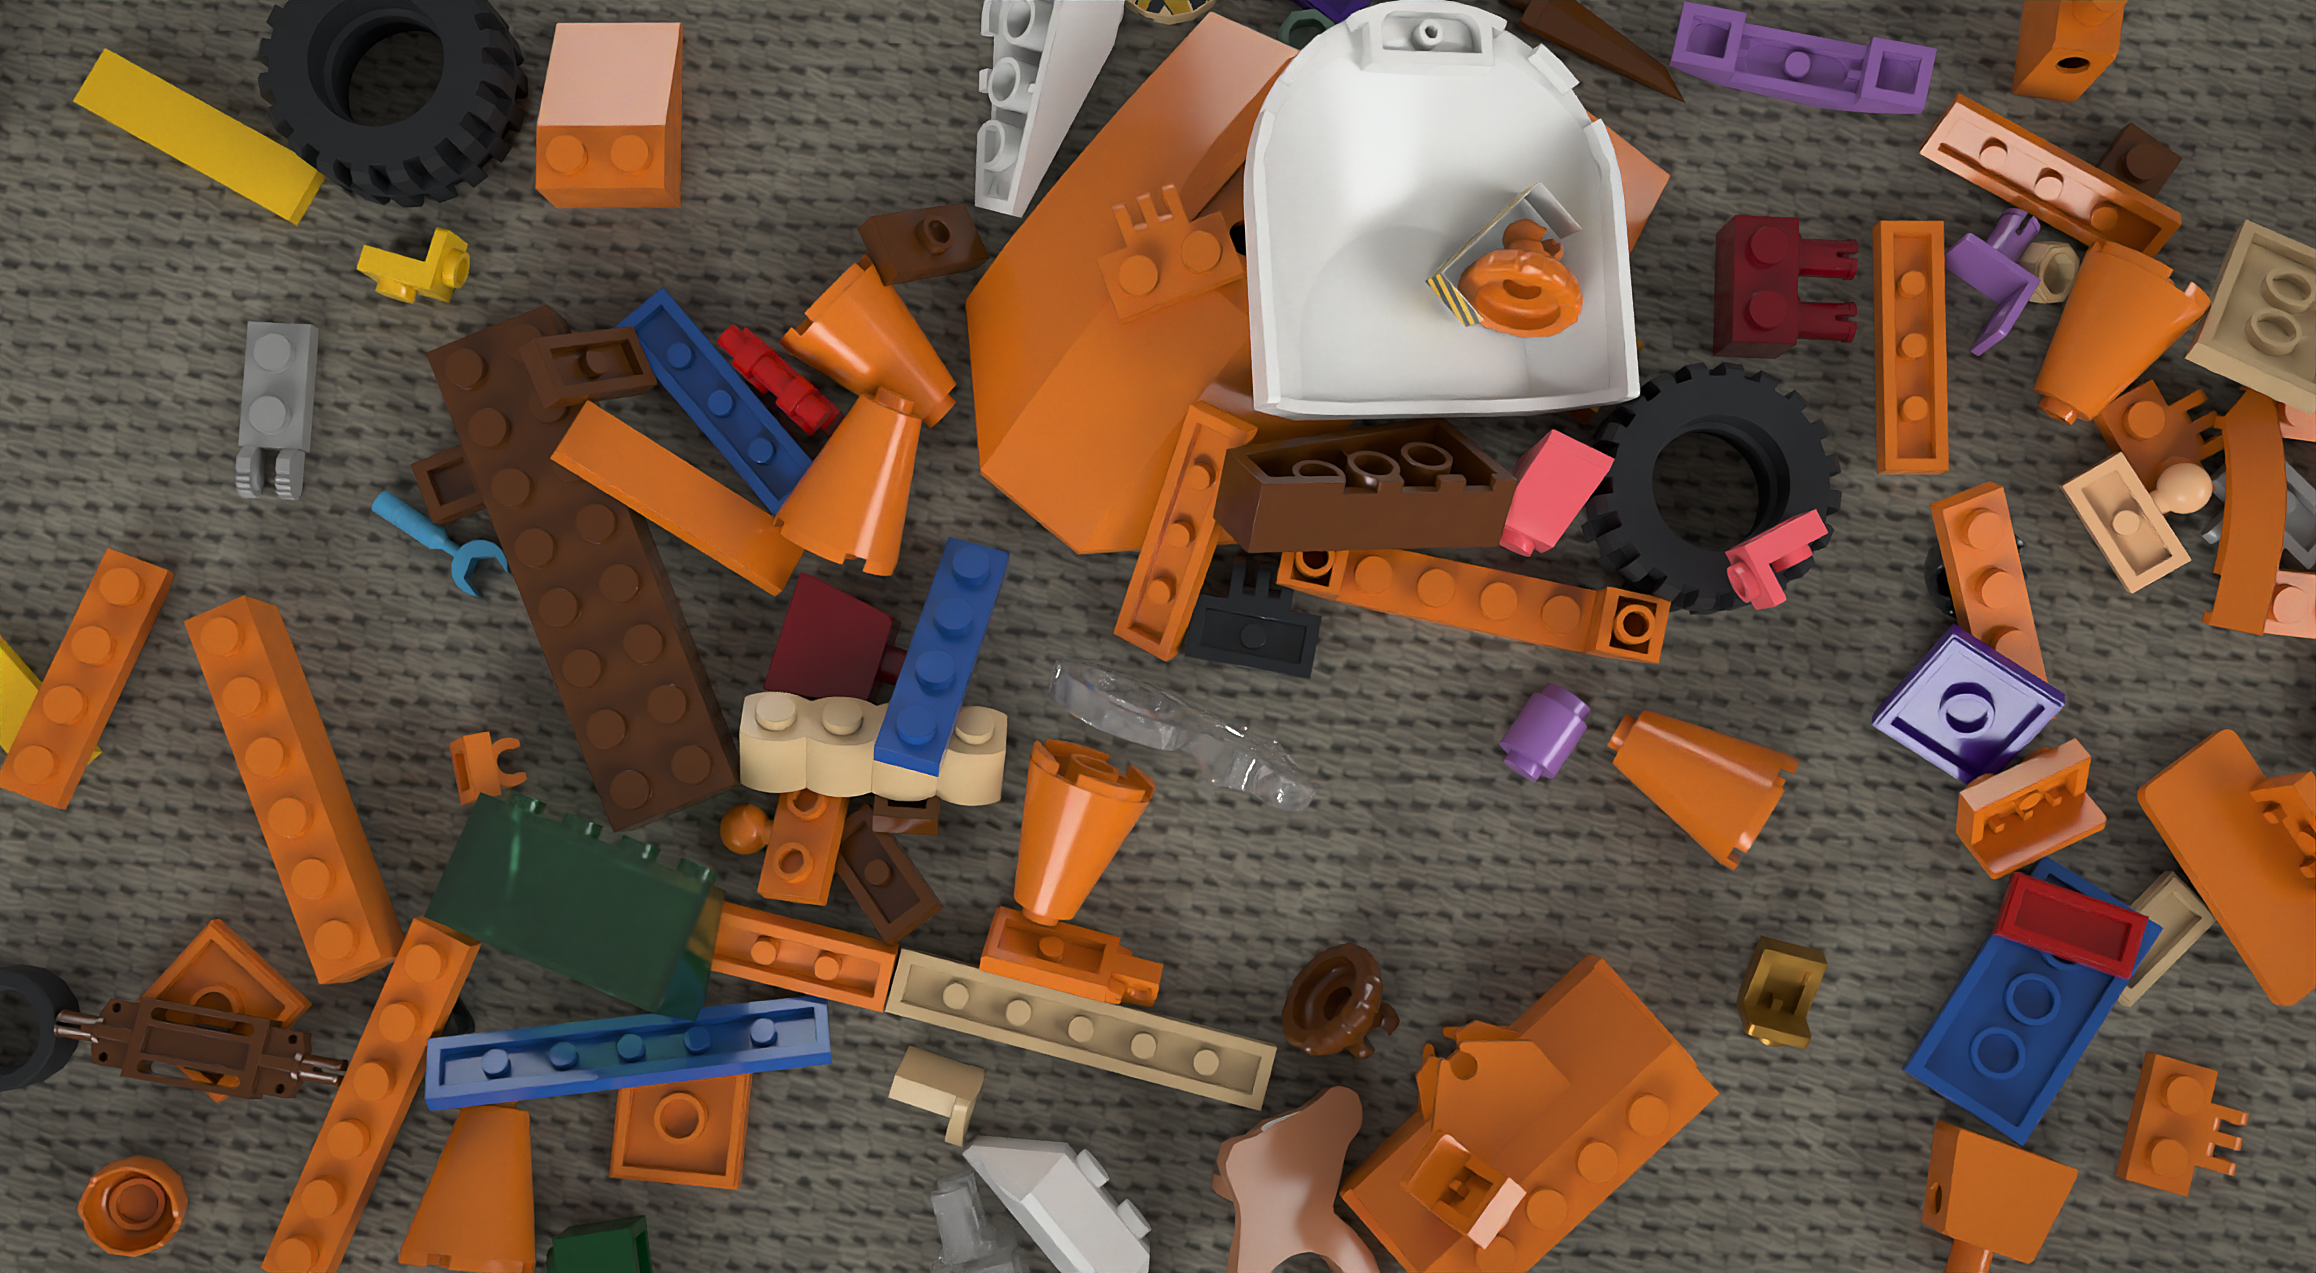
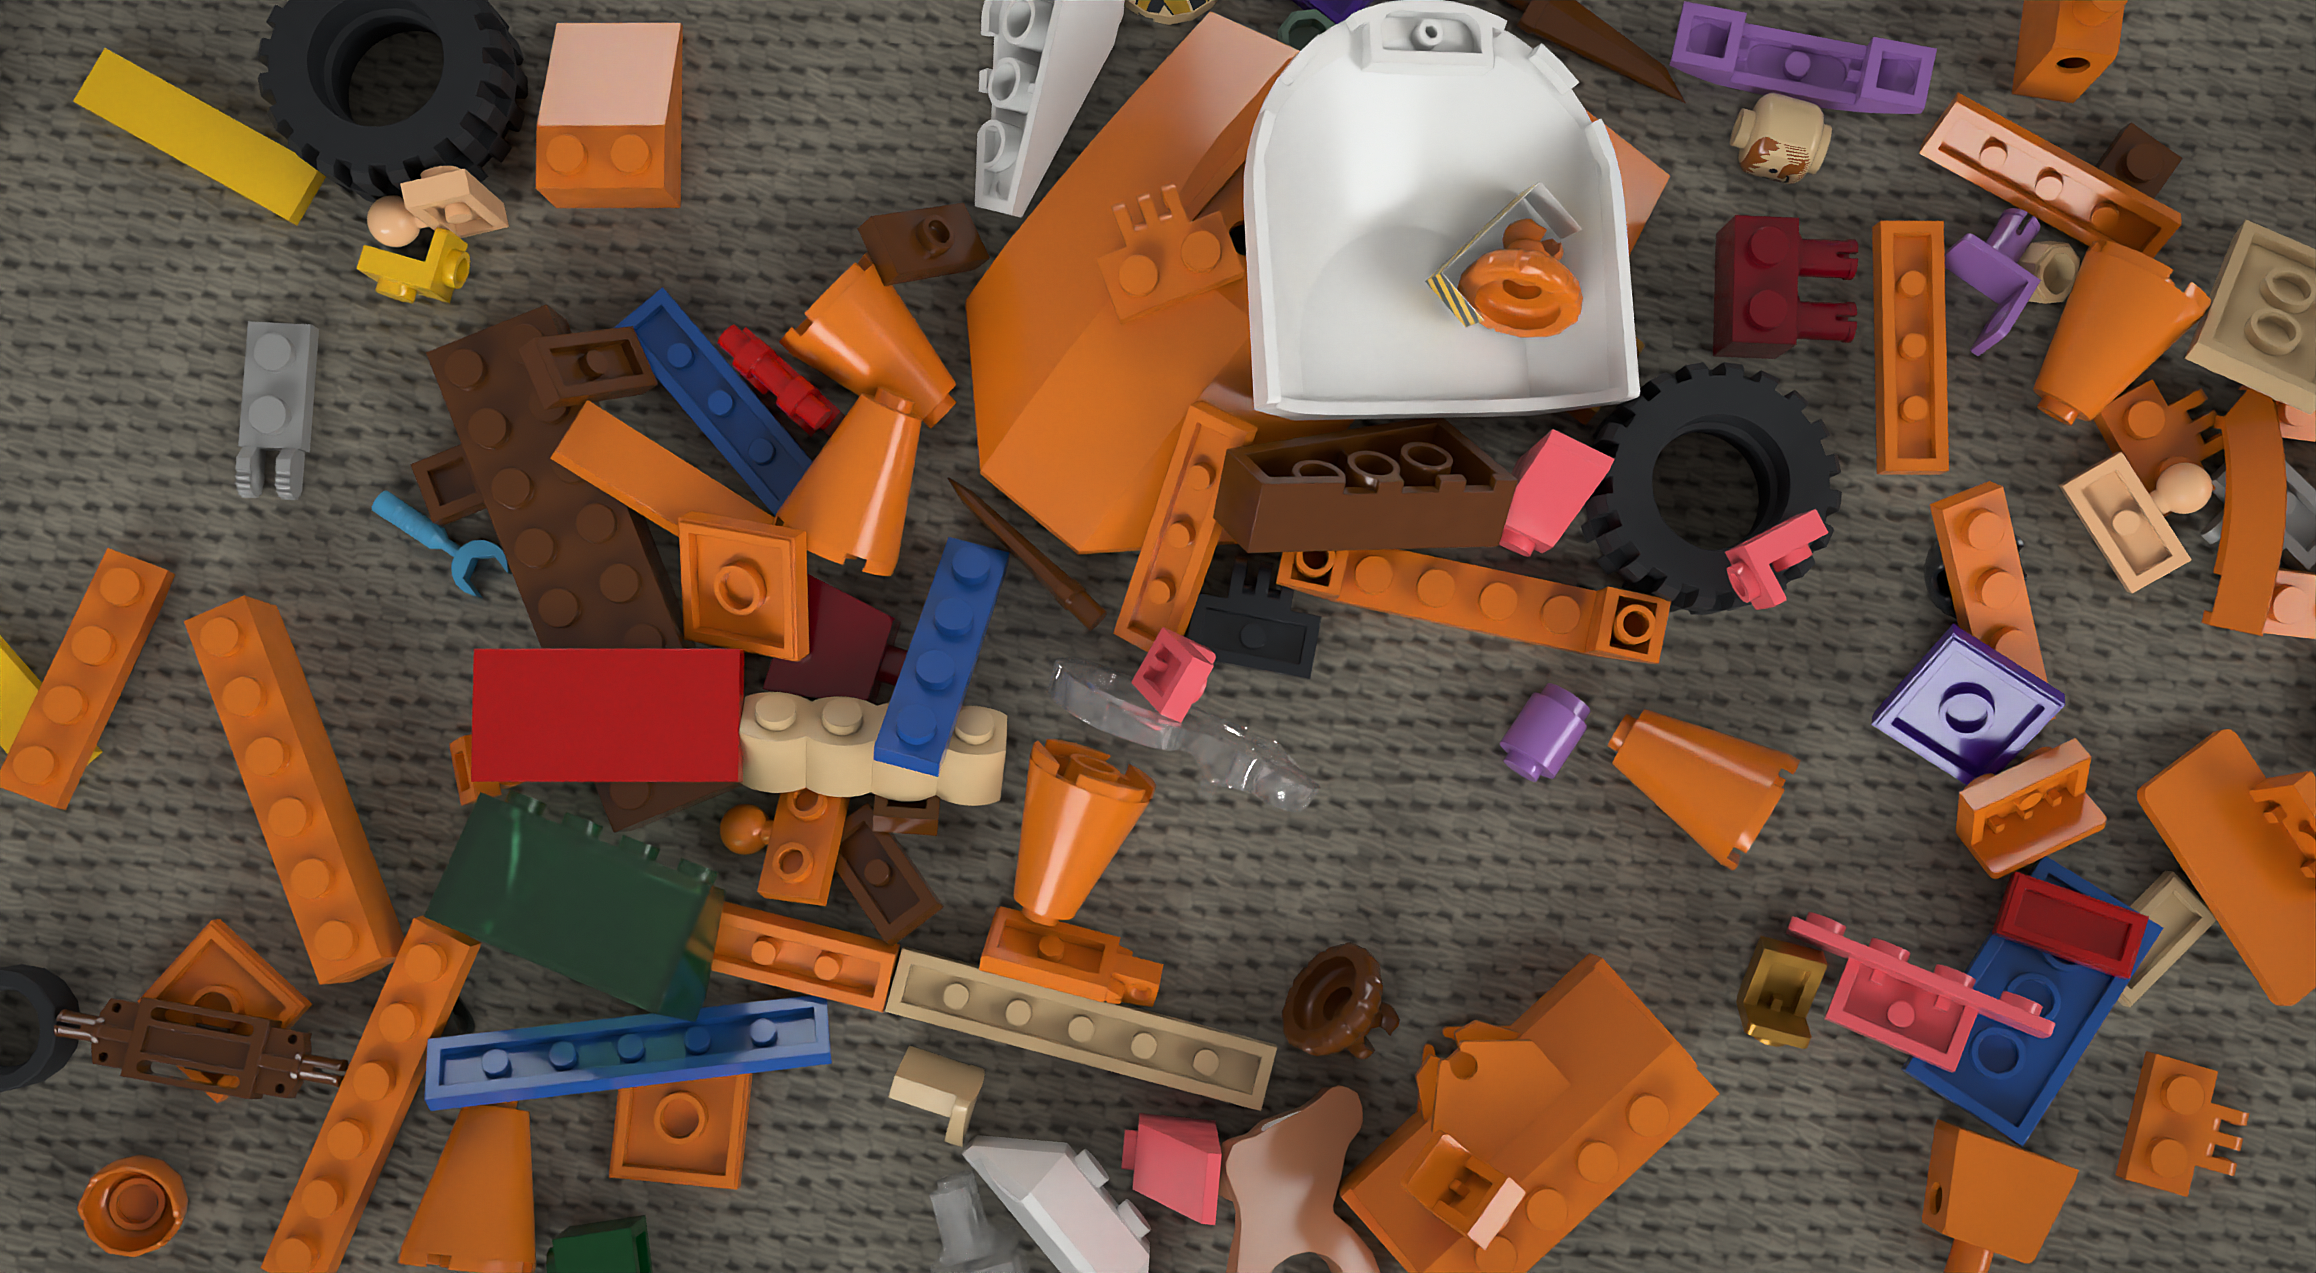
(442, 199): none -> light nougat plate
(607, 715): none -> red tile
(744, 585): none -> orange tile
(1065, 590): none -> reddish brown bar
(1174, 674): none -> coral bracket
(1176, 1163): none -> coral slope
(1781, 138): none -> tan head
(1908, 1005): none -> coral bracket

